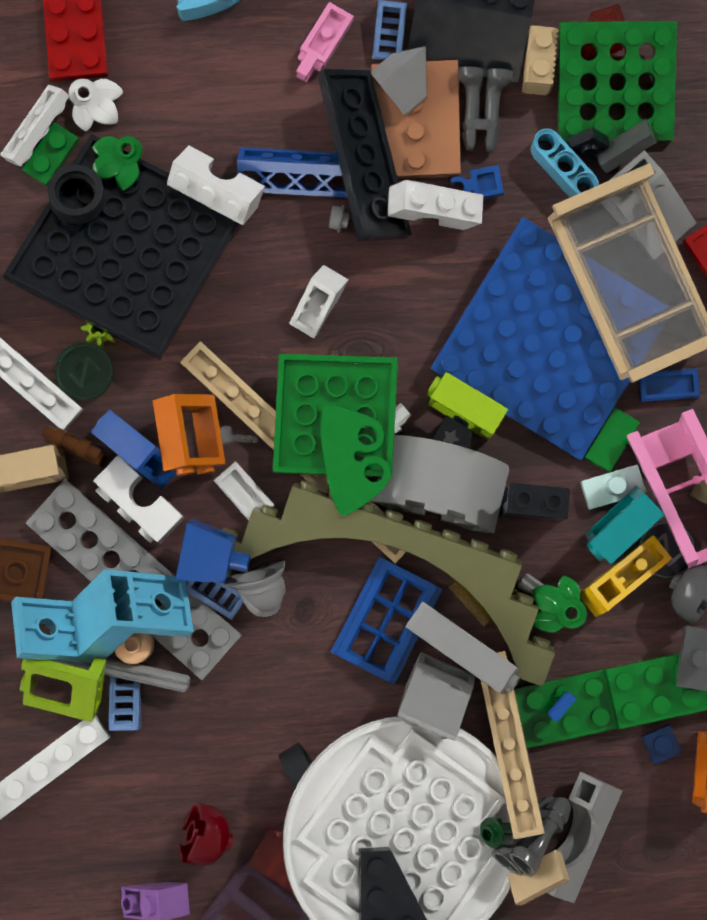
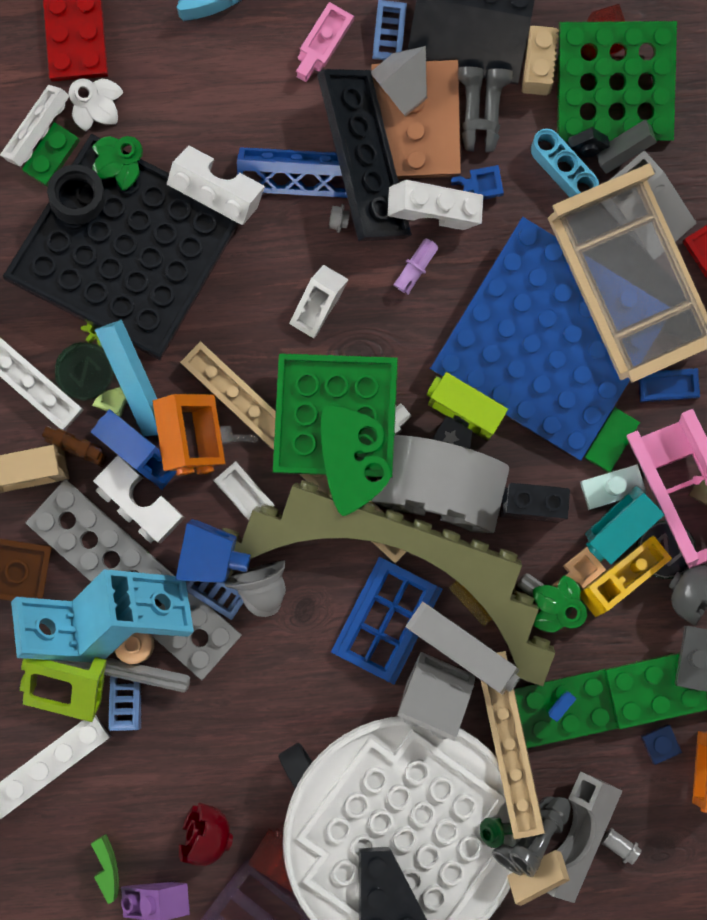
(108, 878): none -> bright green slope
(112, 399): none -> yellowish green tile
(129, 374): none -> medium azure slope
(416, 266): none -> lavender axle
(583, 568): none -> light nougat plate
(621, 846): none -> light grey pin

